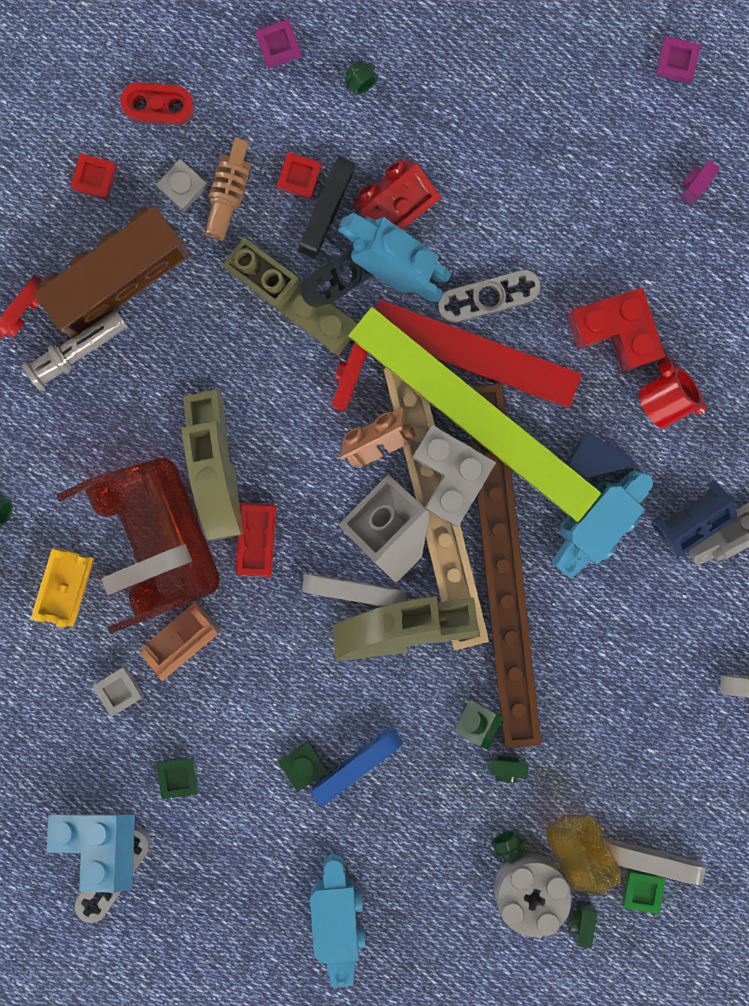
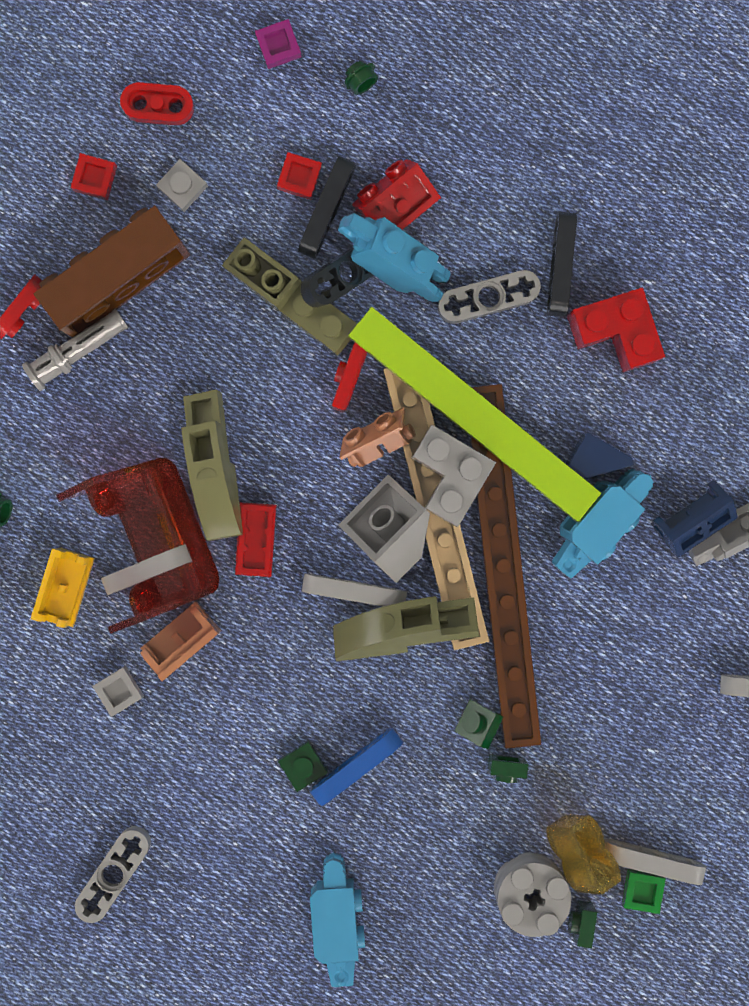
(104, 846): dark azure brick -> none
(177, 777): dark green plate -> none
(227, 189): medium nougat hinge -> none
(485, 357): red tile -> none
(508, 846): dark green plate -> none
(561, 264): none -> black beam
(671, 395): red piece -> none
(677, 60): magenta plate -> none
(698, 181): magenta plate -> none

